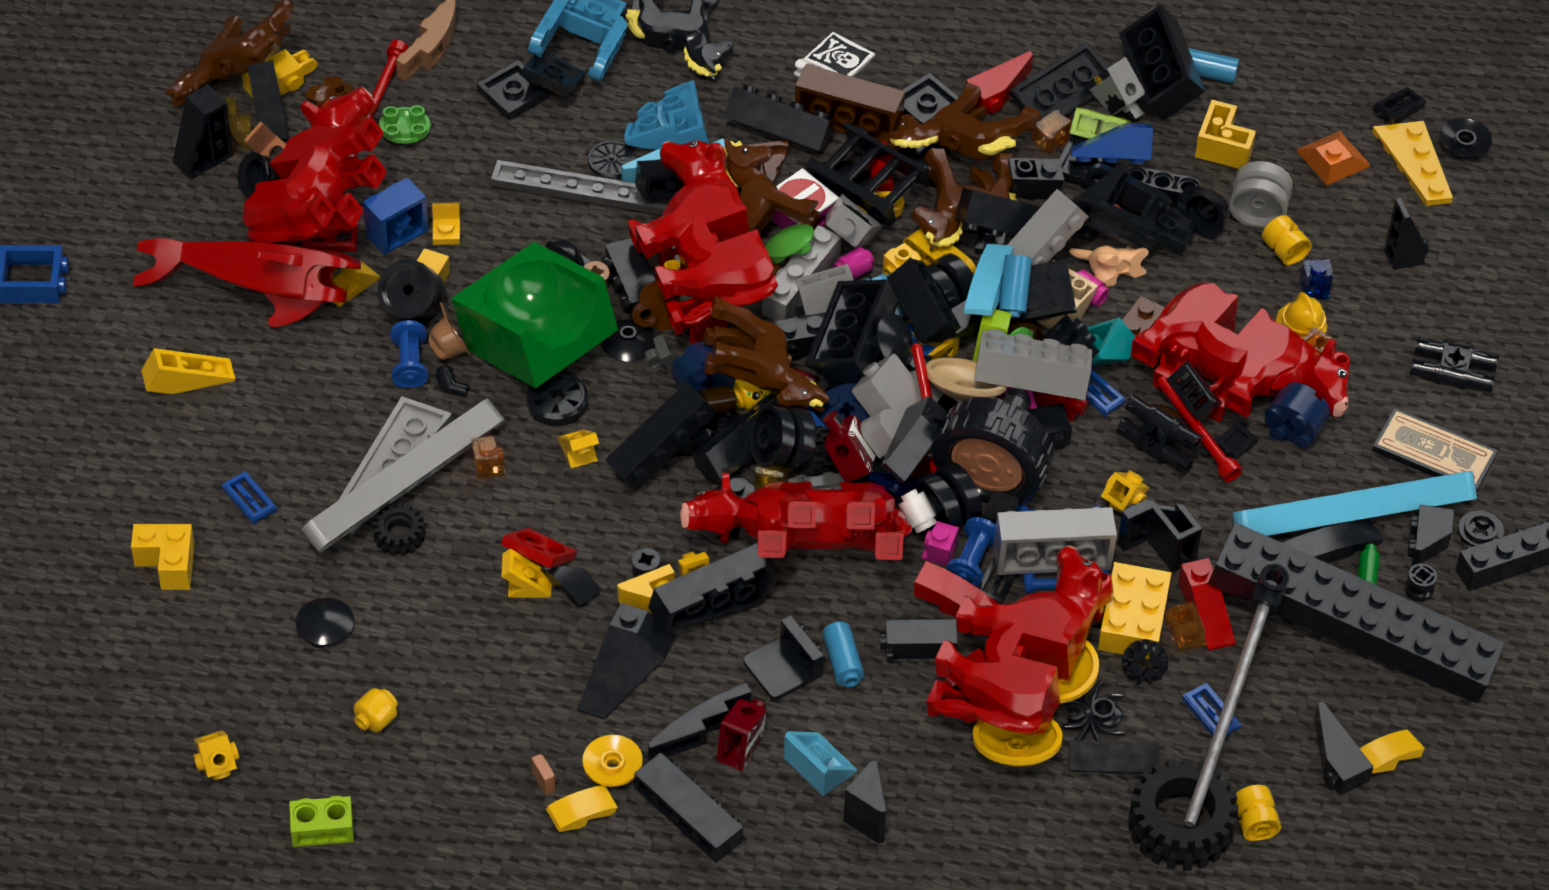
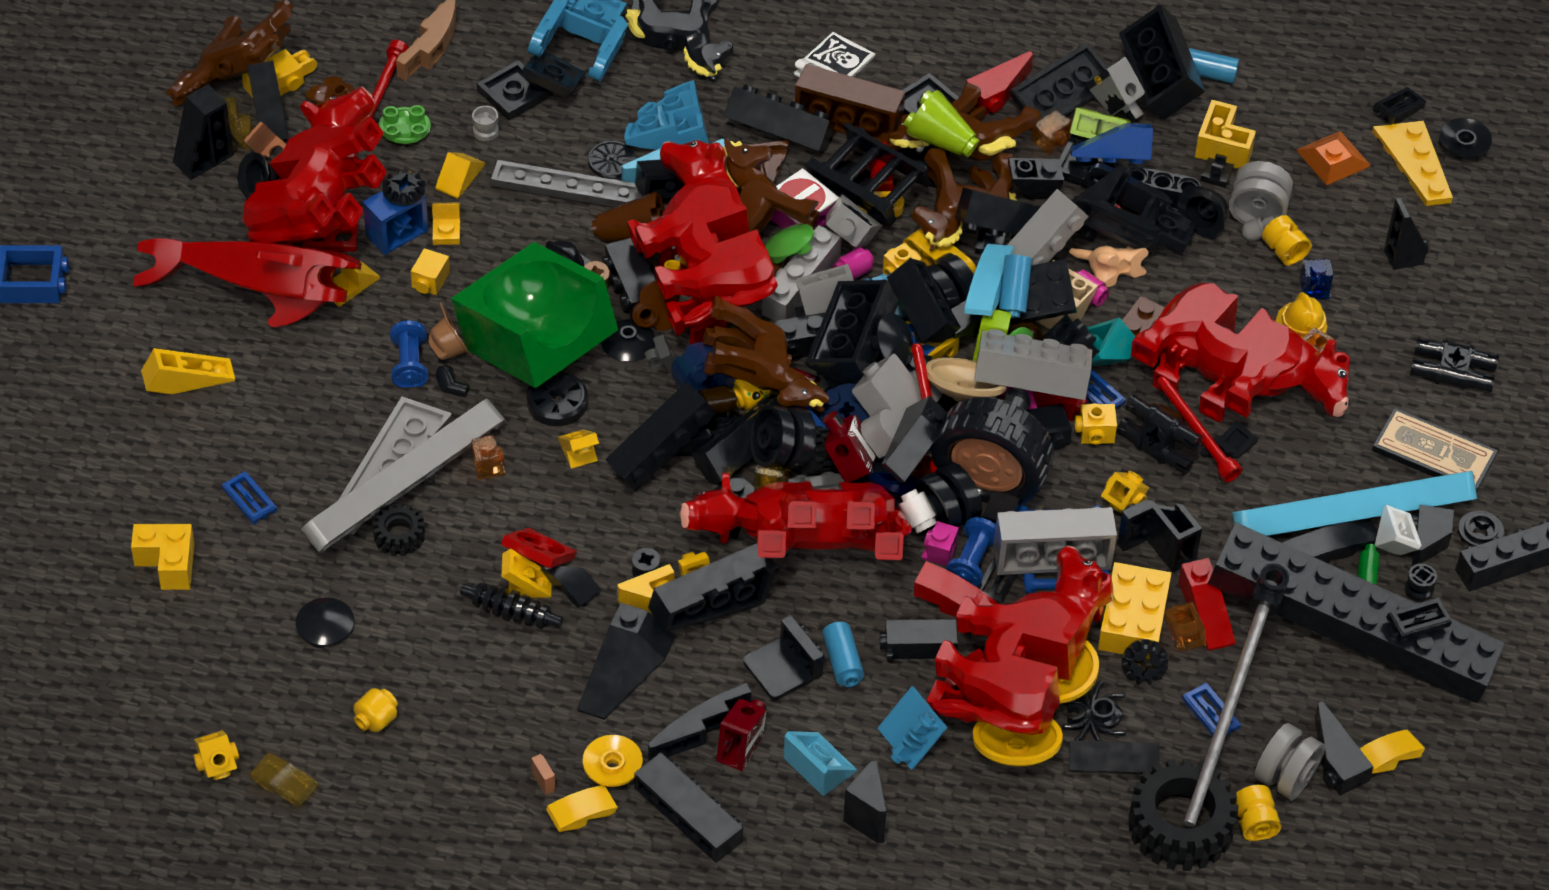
(284, 778): none -> clear yellow slope
(322, 827): lime brick -> none
(400, 280): black wheel -> none
(410, 194): none -> black gear
(458, 173): none -> yellow slope
(485, 123): none -> light grey wheel
(511, 604): none -> black piece
(613, 223): none -> reddish brown cone
(911, 728): none -> dark azure hinge
(941, 125): none -> lime cone
(1096, 423): none -> yellow brick
(1208, 406): black slope -> none
(1217, 171): none -> black tile
(1253, 228): none -> light grey cylinder
(1289, 761): none -> light grey wheel
(1296, 415): dark blue brick -> none
(1397, 532): none -> white slope
(1413, 631): none -> black tile

